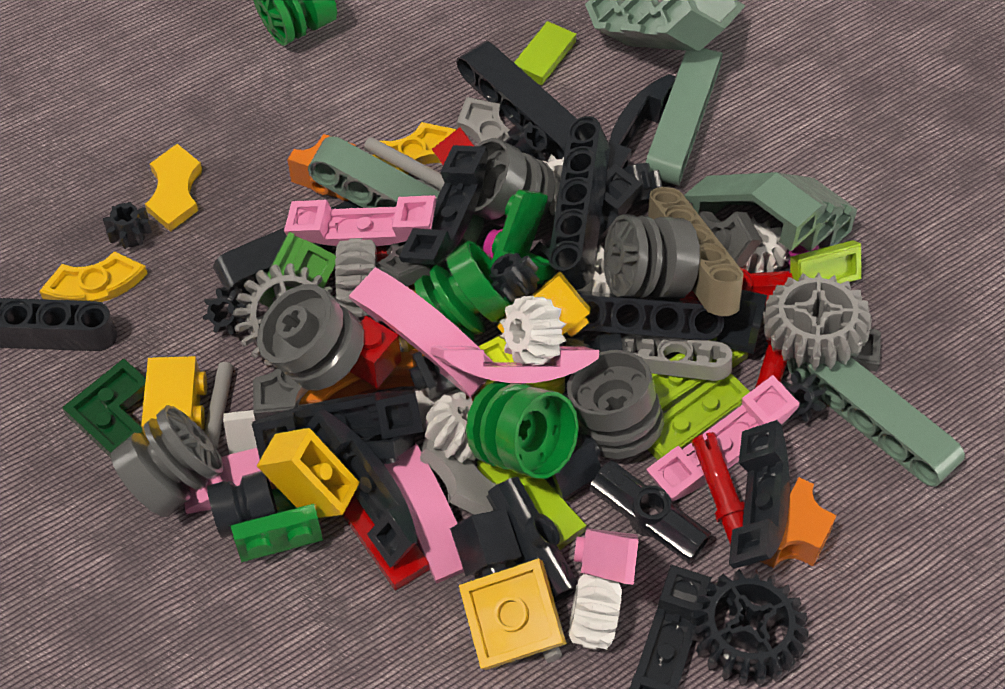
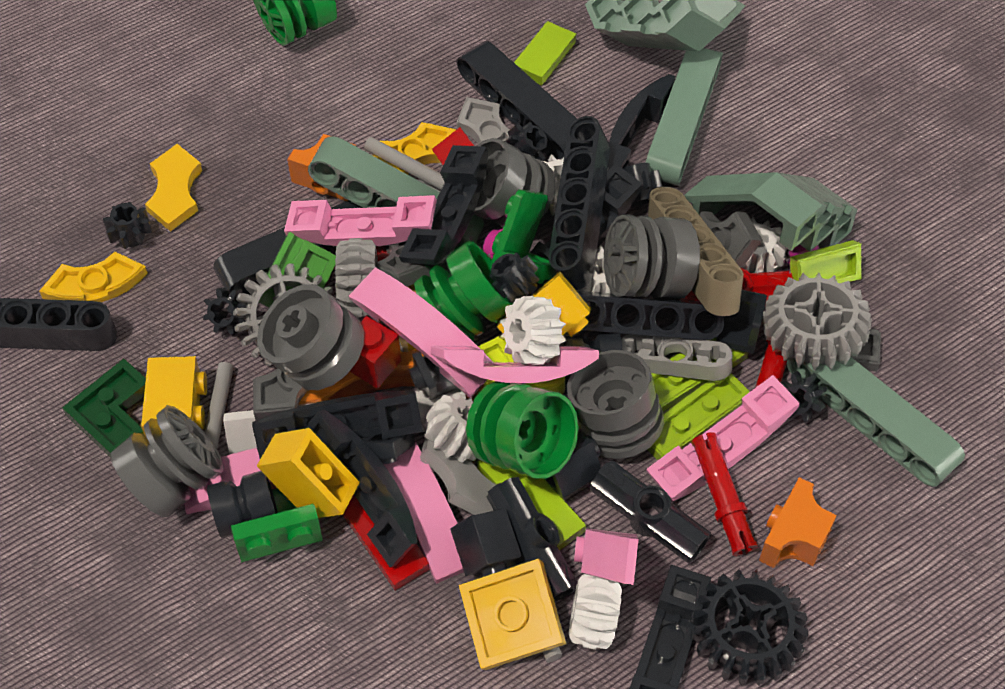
(766, 496): black slope -> none

